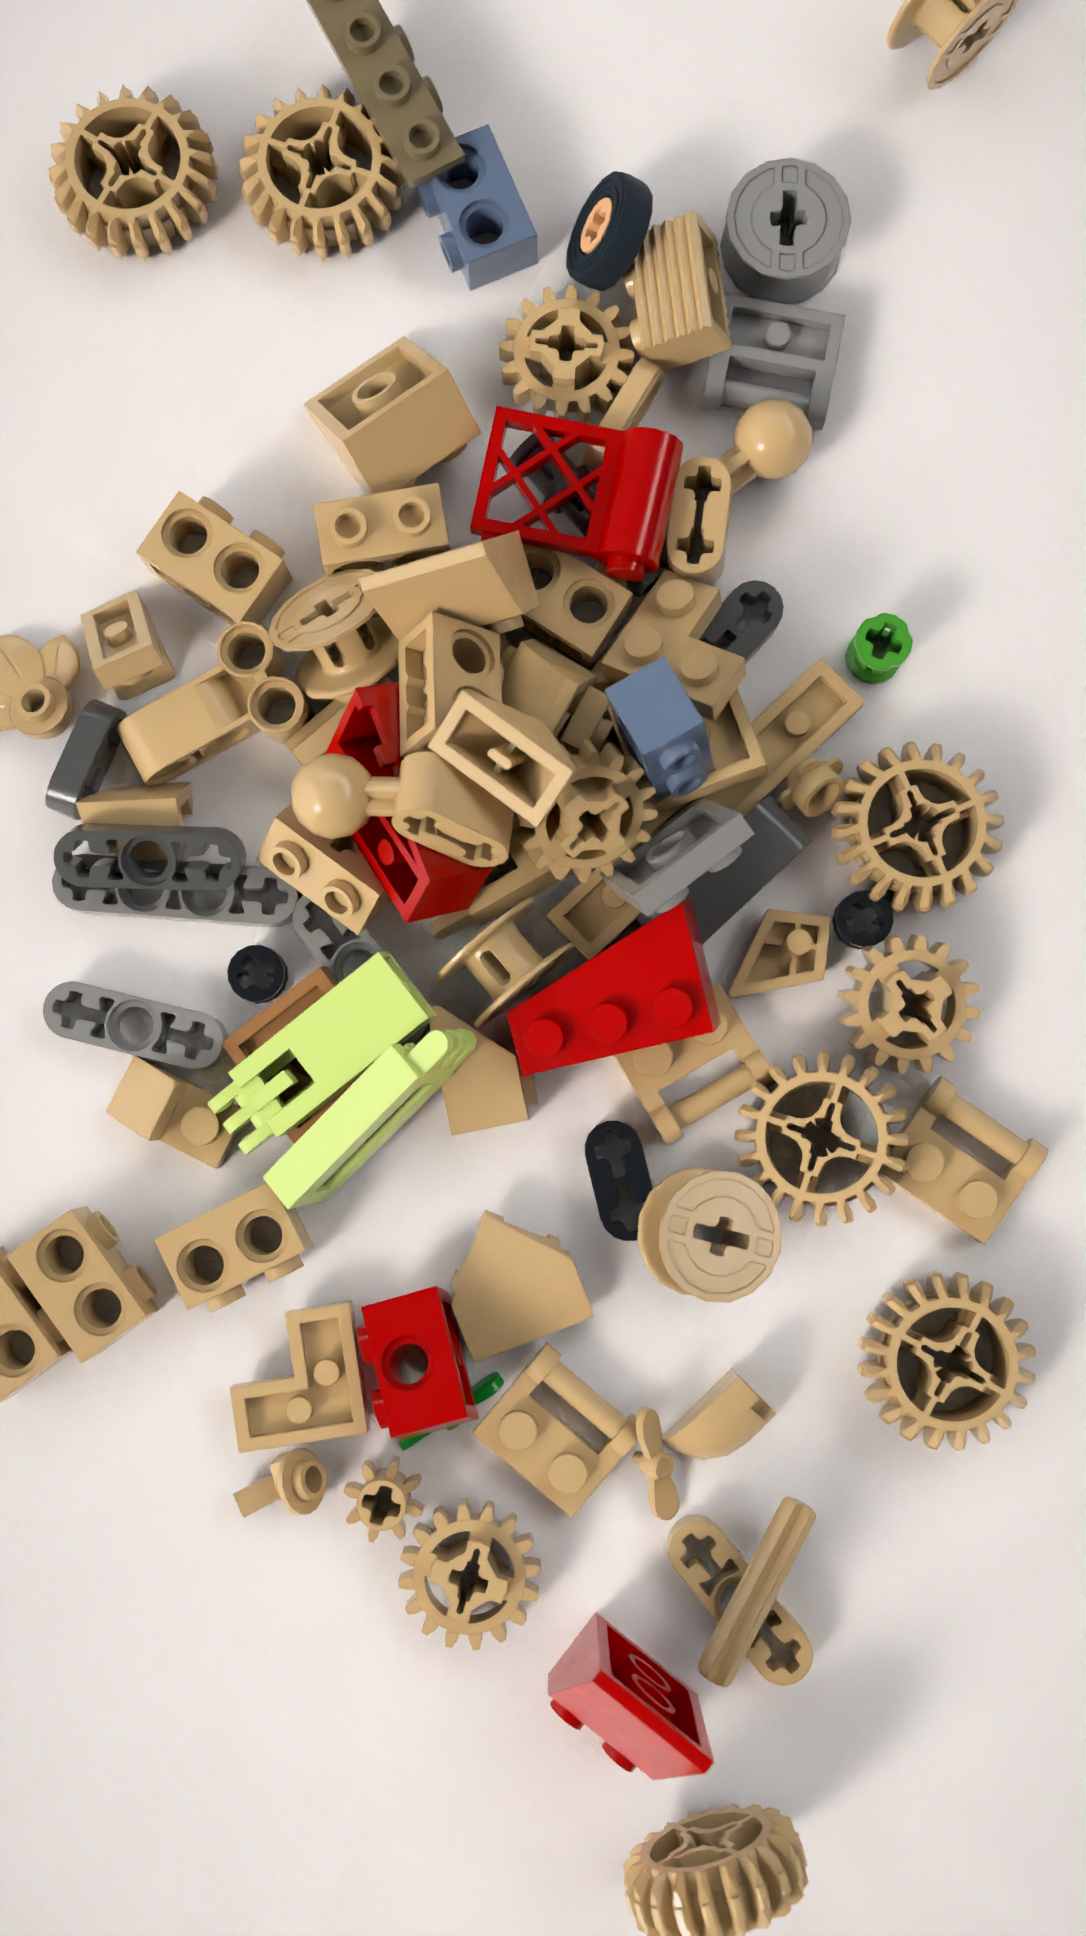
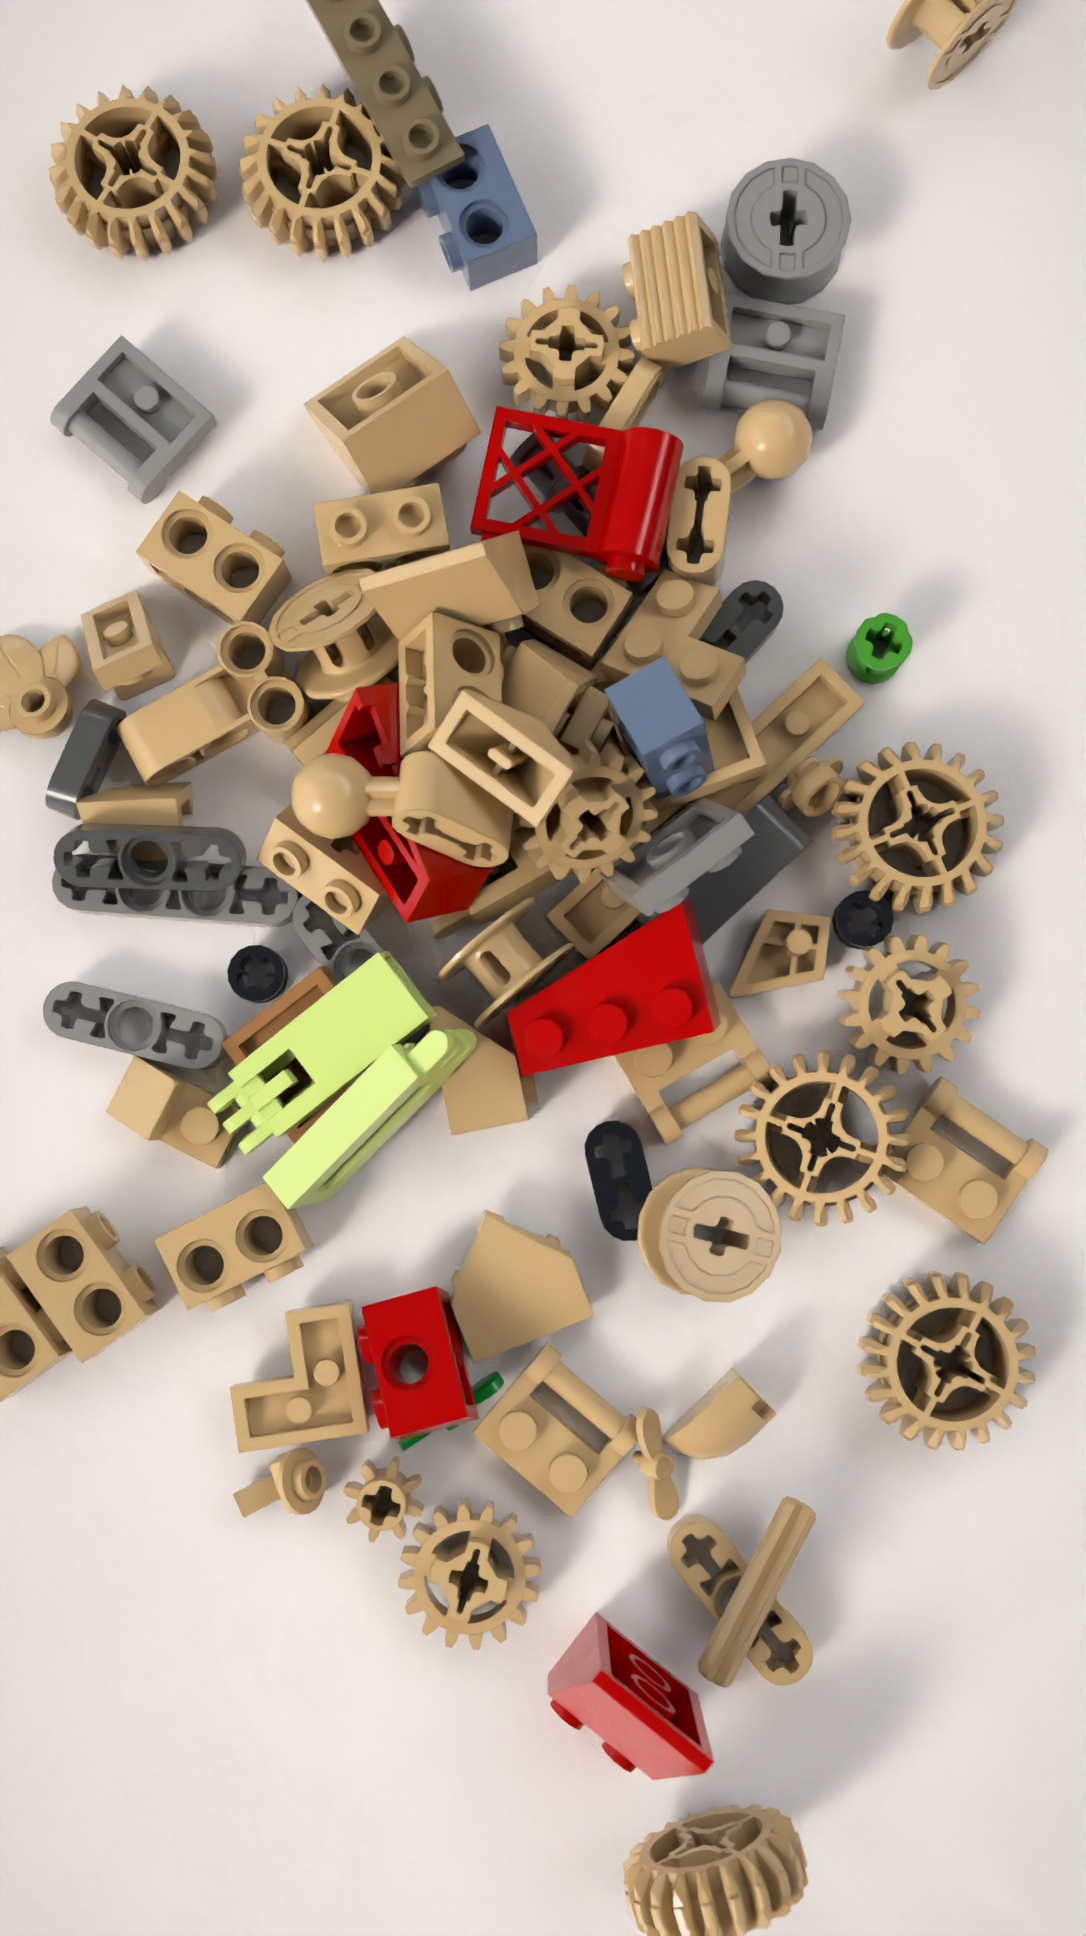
(147, 404): none -> light grey plate
(609, 231): black bush -> none

